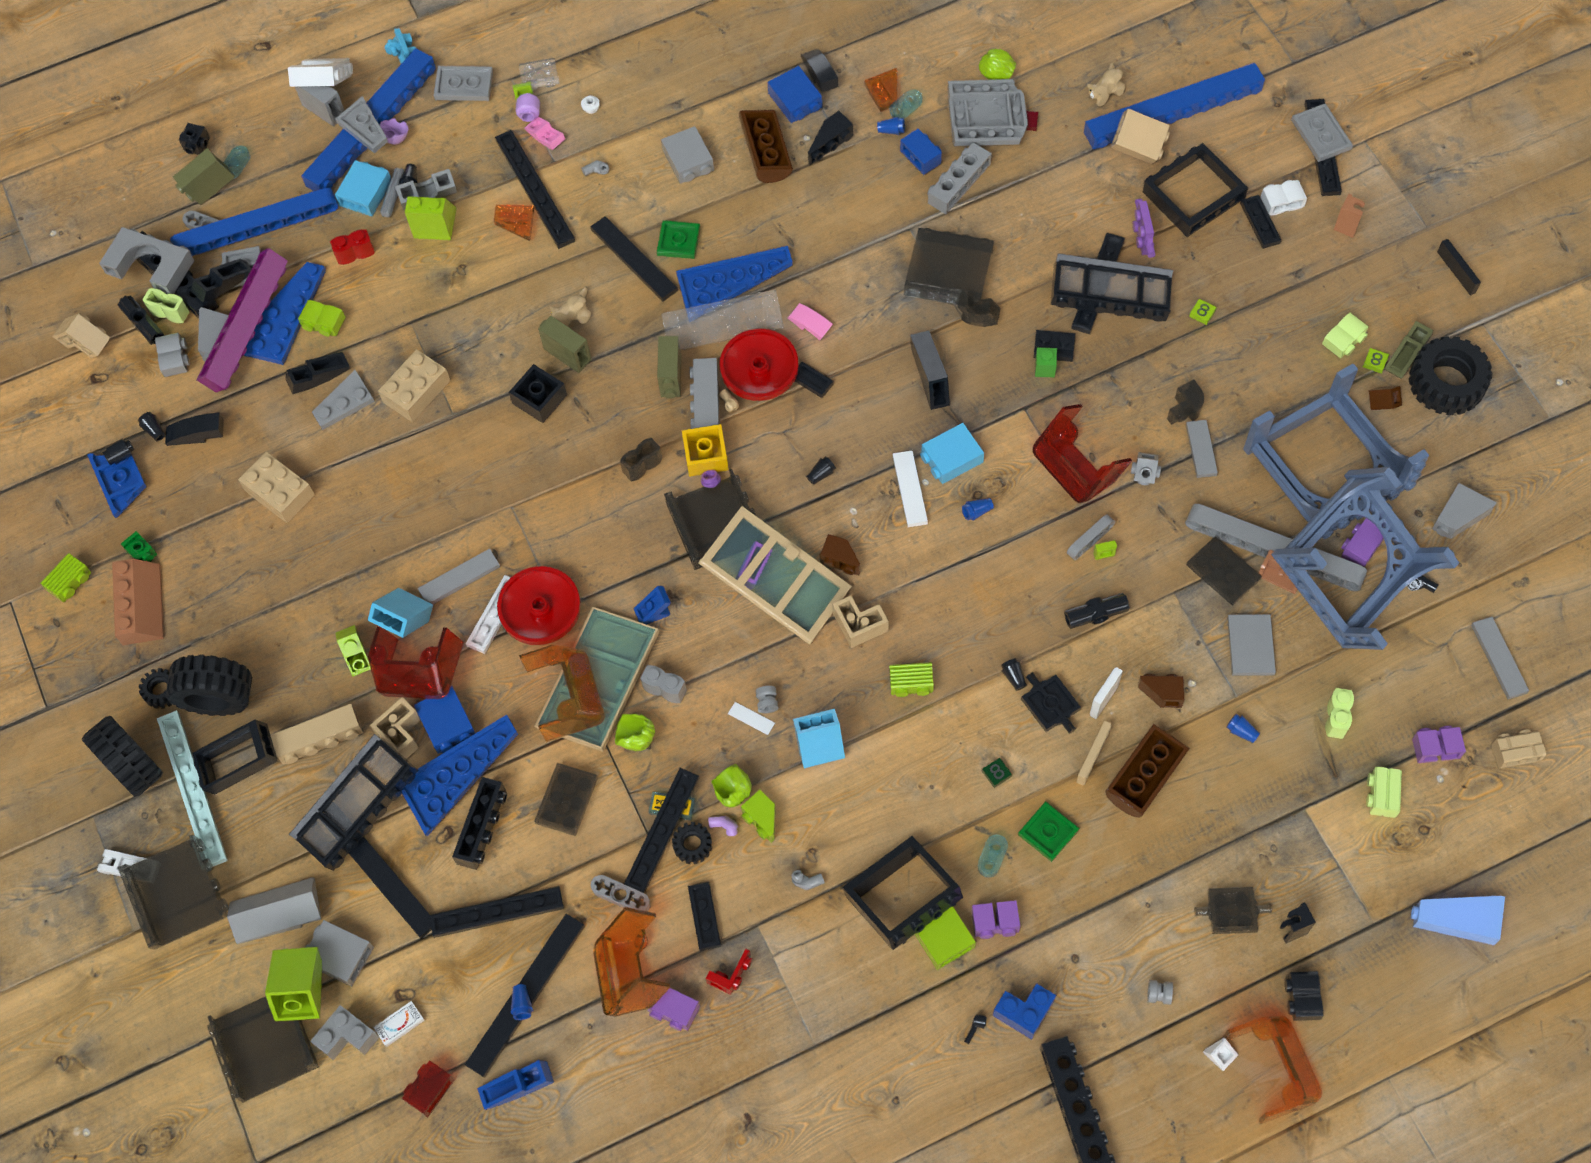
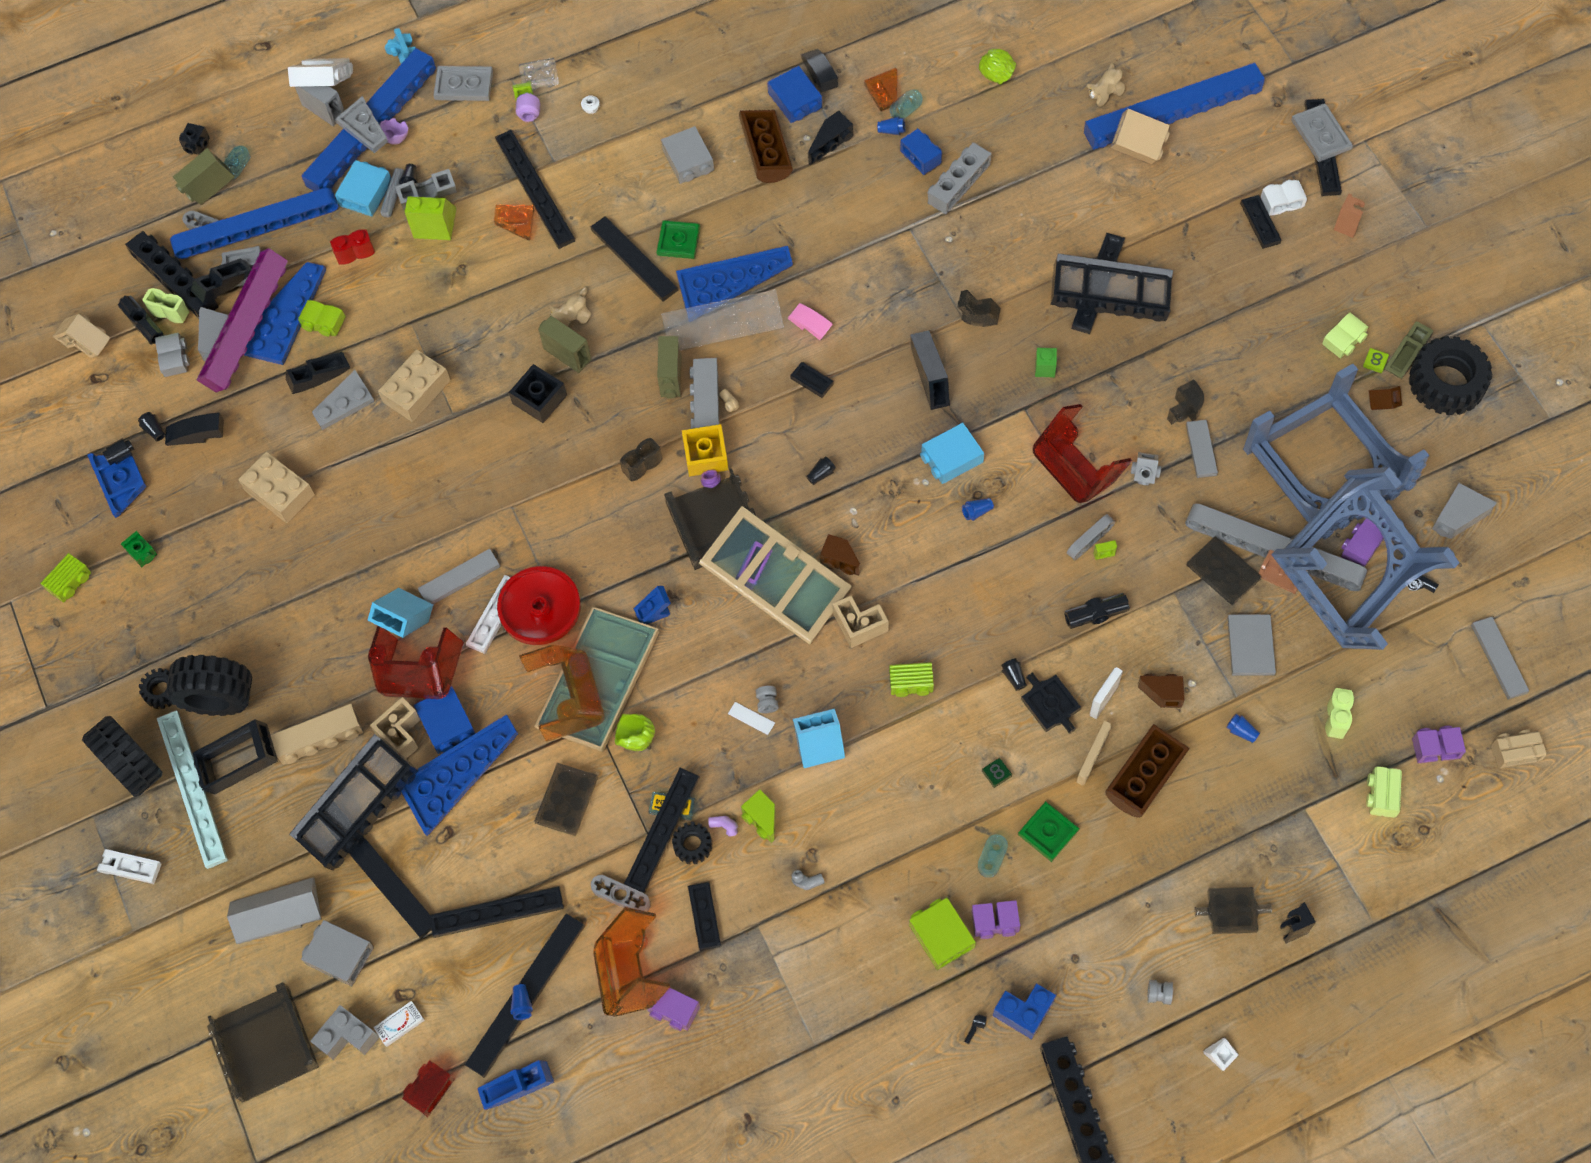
(131, 245): light grey arch -> none
(137, 601): nougat slope -> none
(174, 893): clear smoke panel -> none
(295, 984): lime slope -> none
(353, 650): lime slope -> none
(479, 823): black brick -> none
(544, 133): bright pink slope -> none
(596, 167): light grey arm -> none
(666, 684): light grey brick -> none
(720, 980): red bracket -> none
(732, 786): lime hair -> none
(759, 364): red dish -> none
(883, 869): black window -> none
(910, 489): white tile -> none
(947, 265): clear smoke panel -> none
(986, 112): light grey wedge -> none
(1032, 118): dark red tile -> none
(1062, 341): black plate -> none
(1144, 228): medium lavender plate -> none
(1172, 212): black window -> none
(1202, 311): lime tile -> none
(1304, 995): black brick -> none
(1304, 1086): clear orange windscreen -> none
(1459, 267): black tile -> none
(1464, 917): light blue slope -> none

